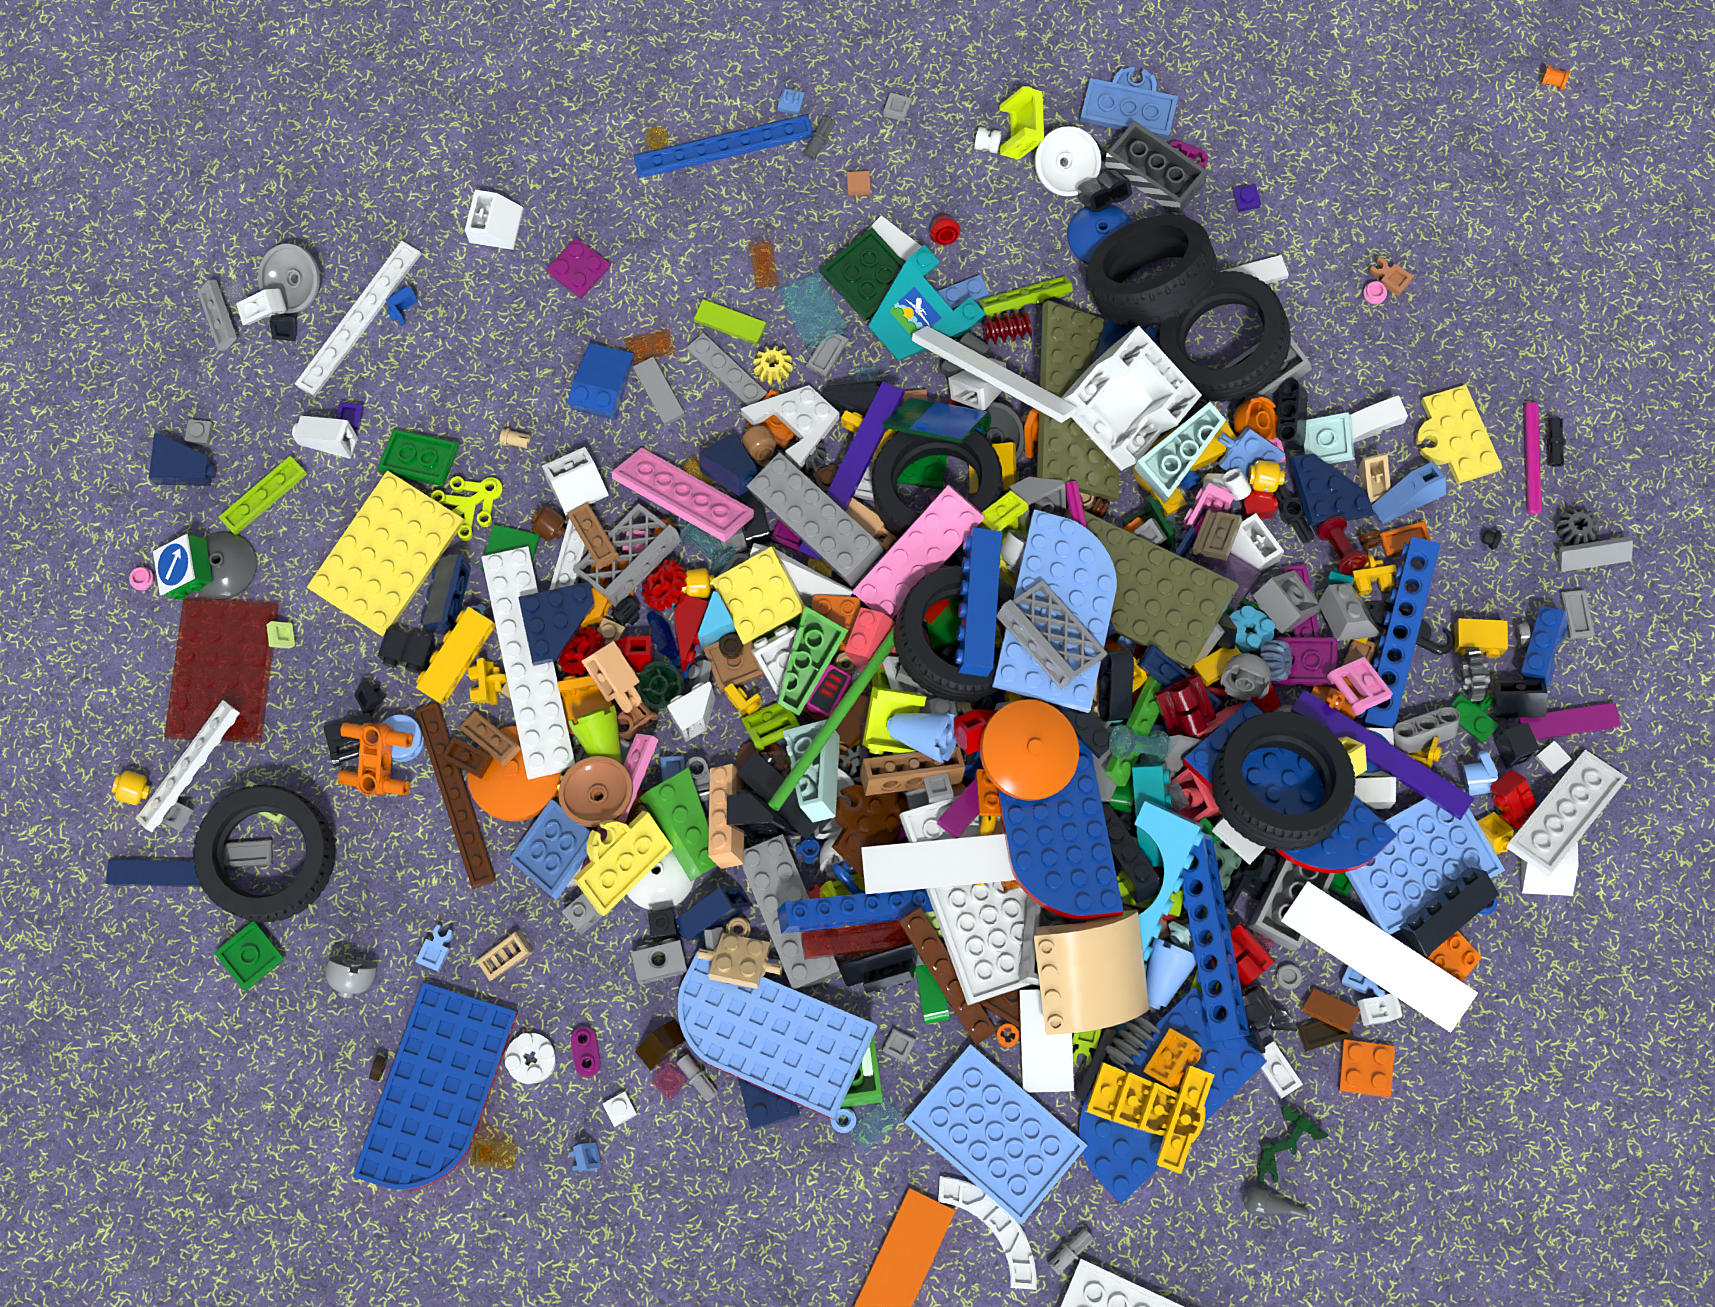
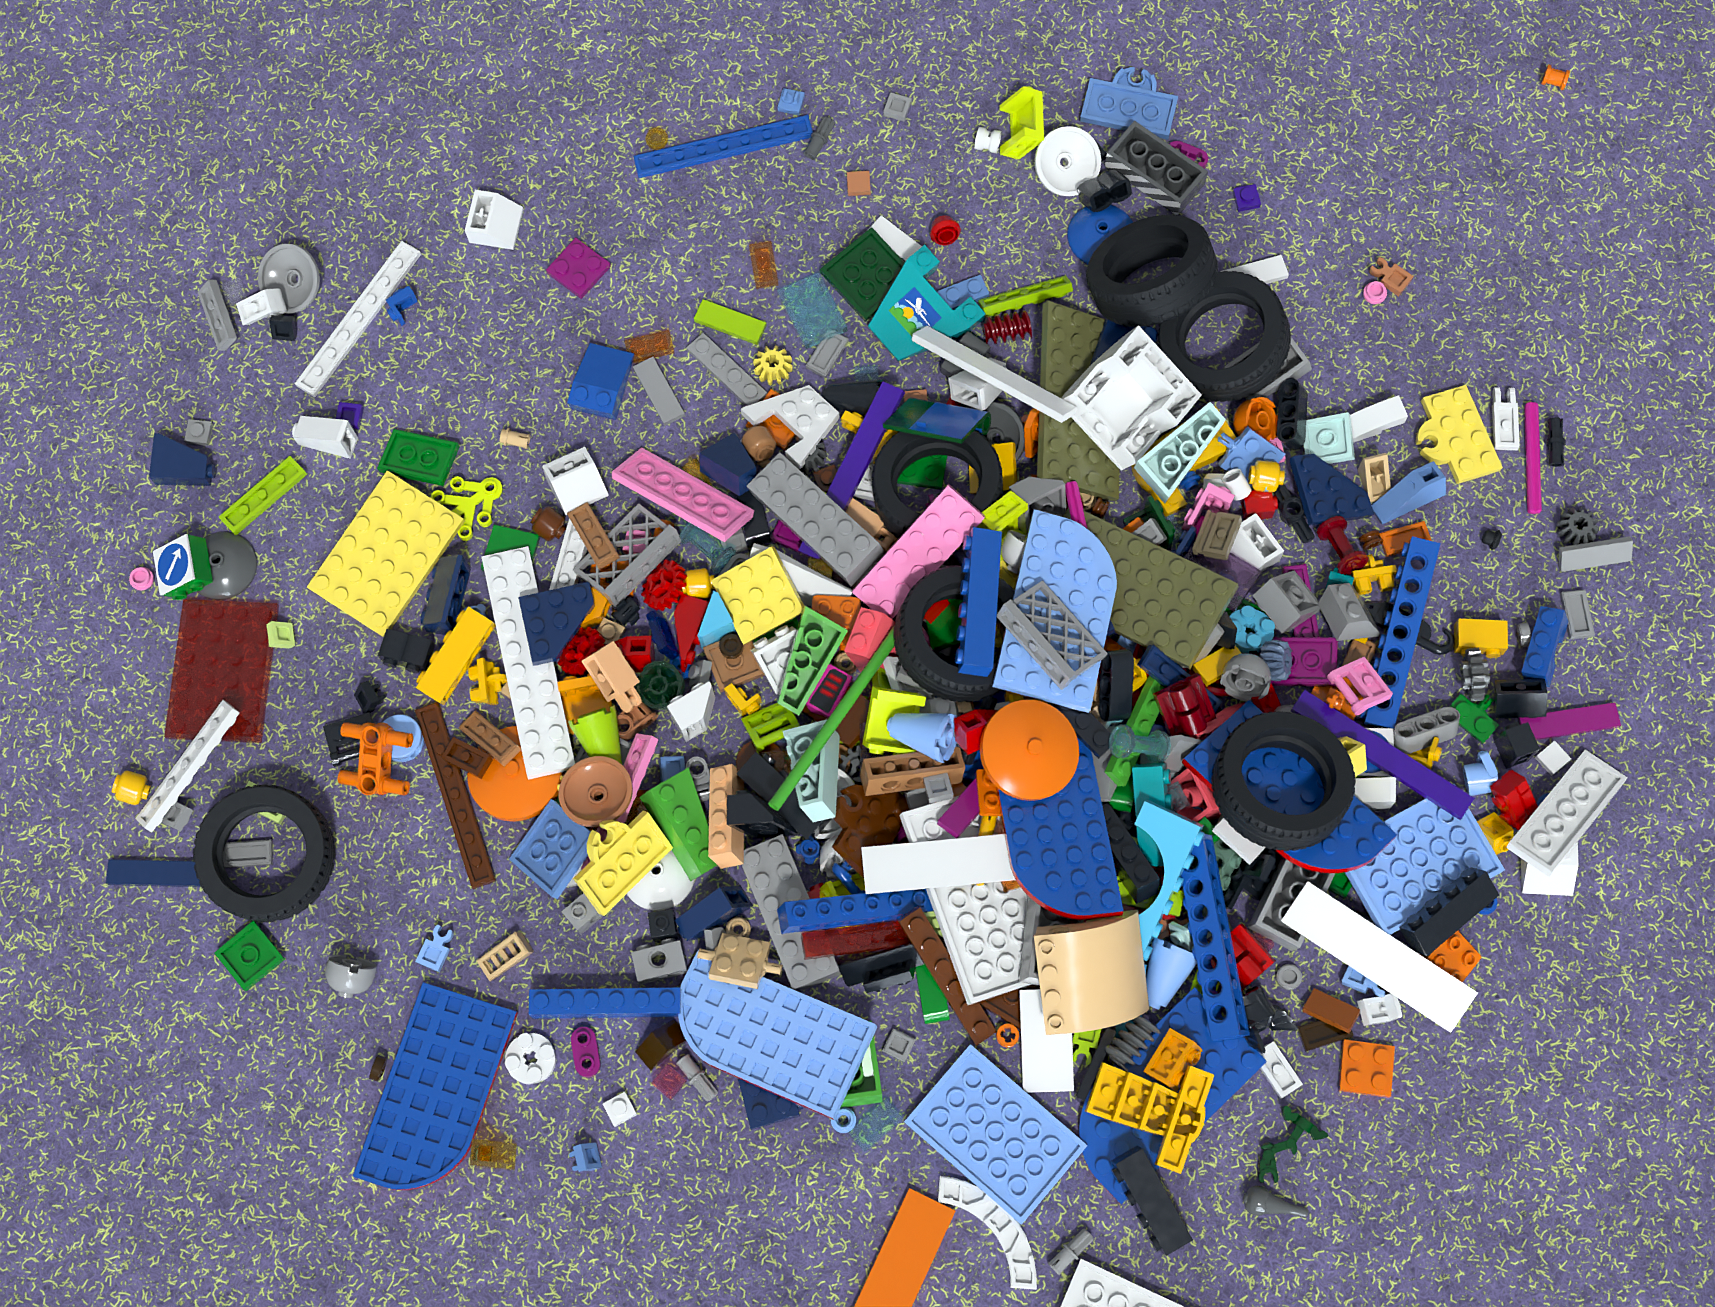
(604, 1003): none -> blue brick
(1151, 1200): none -> black brick
(1505, 421): none -> white hinge

